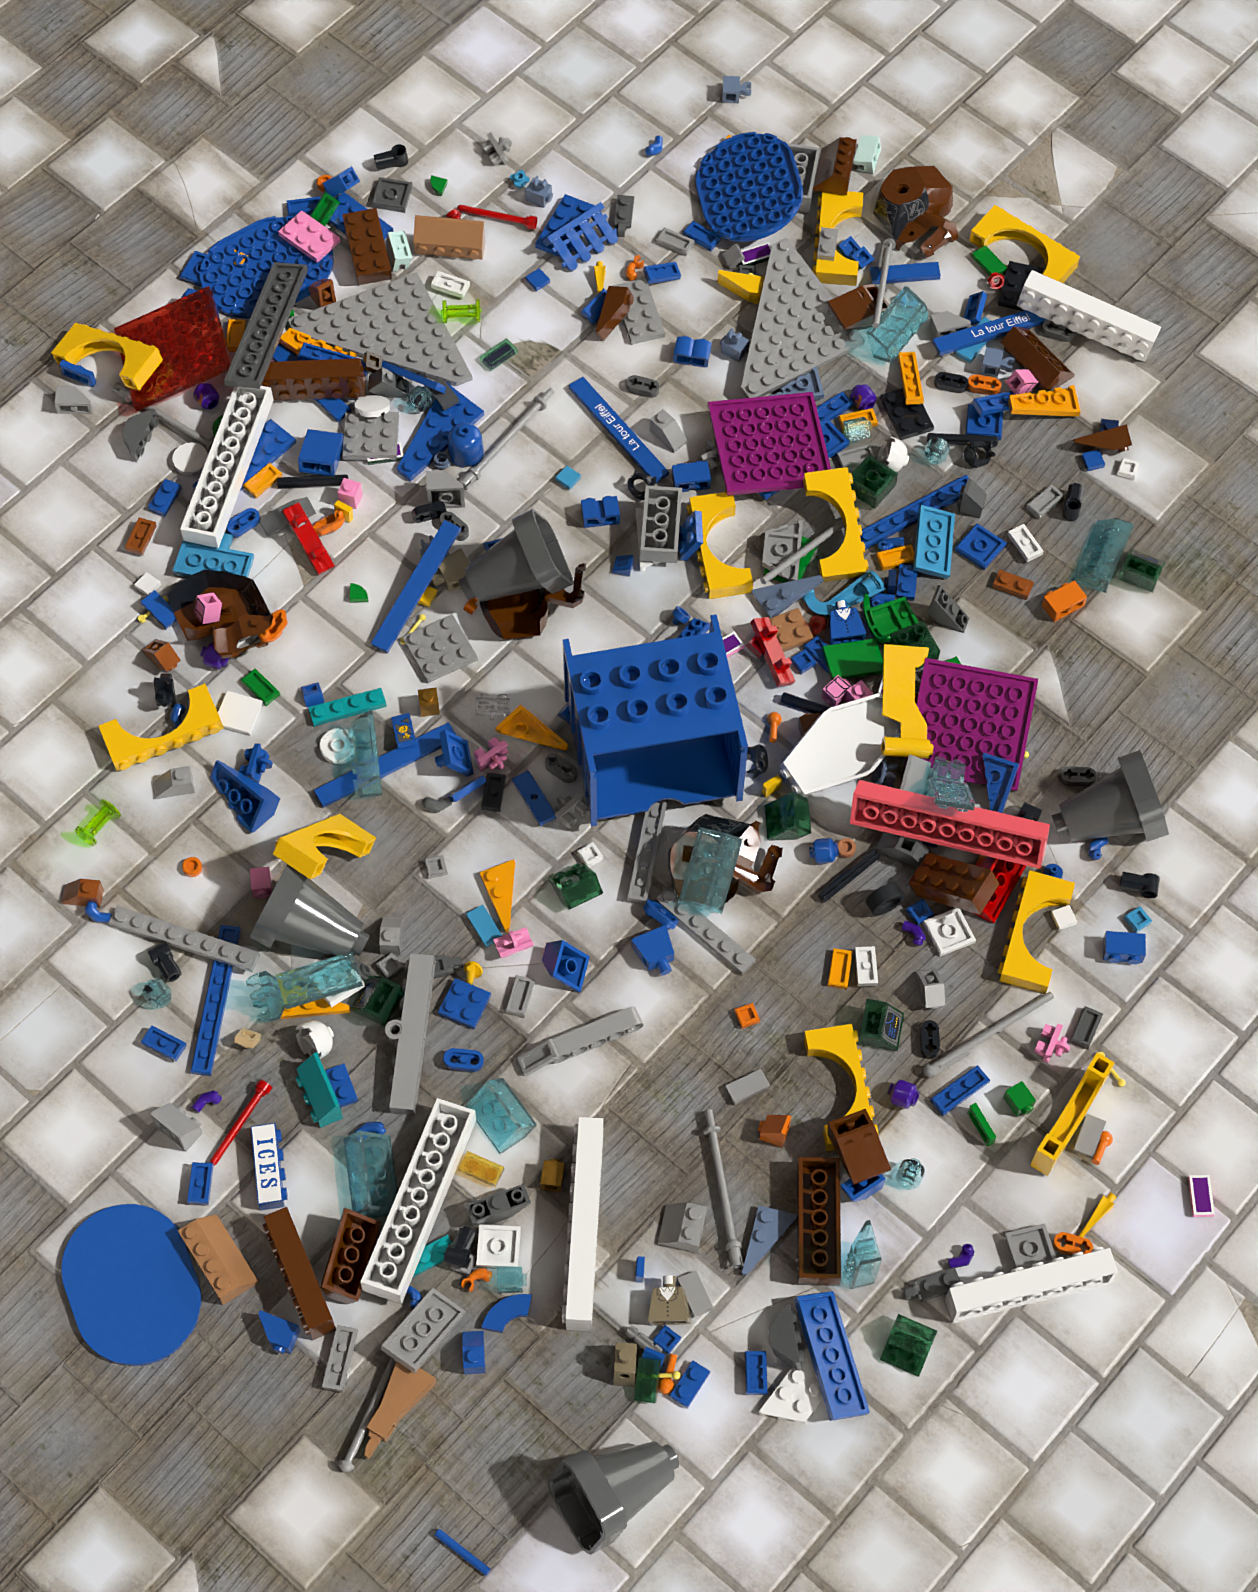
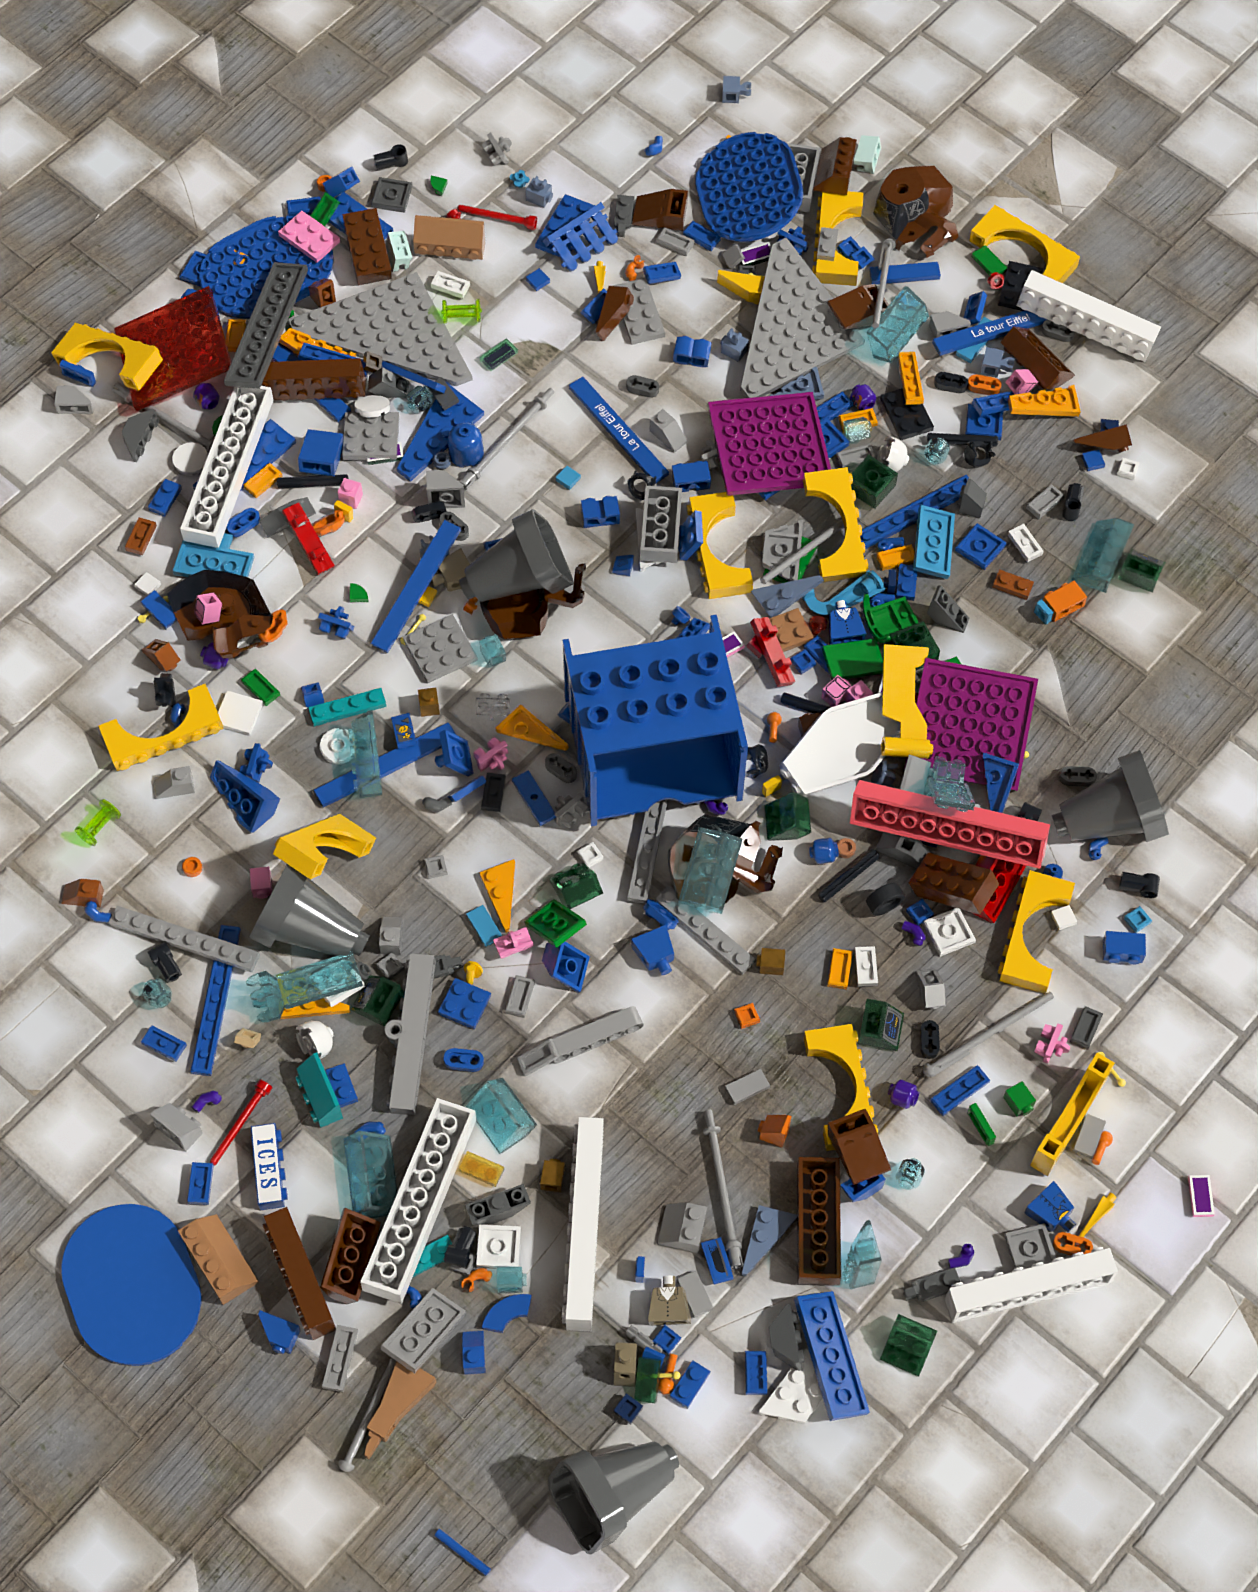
(343, 626): none -> blue hips
(492, 650): none -> clear light blue brick
(555, 923): none -> green tile
(628, 1409): none -> dark blue plate
(661, 209): none -> reddish brown slope
(716, 808): none -> dark purple arm
(717, 1261): none -> blue slope
(771, 961): none -> pearl gold brick
(795, 239): none -> blue hips
(1043, 612): none -> dark azure tile
(1052, 1209): none -> blue torso

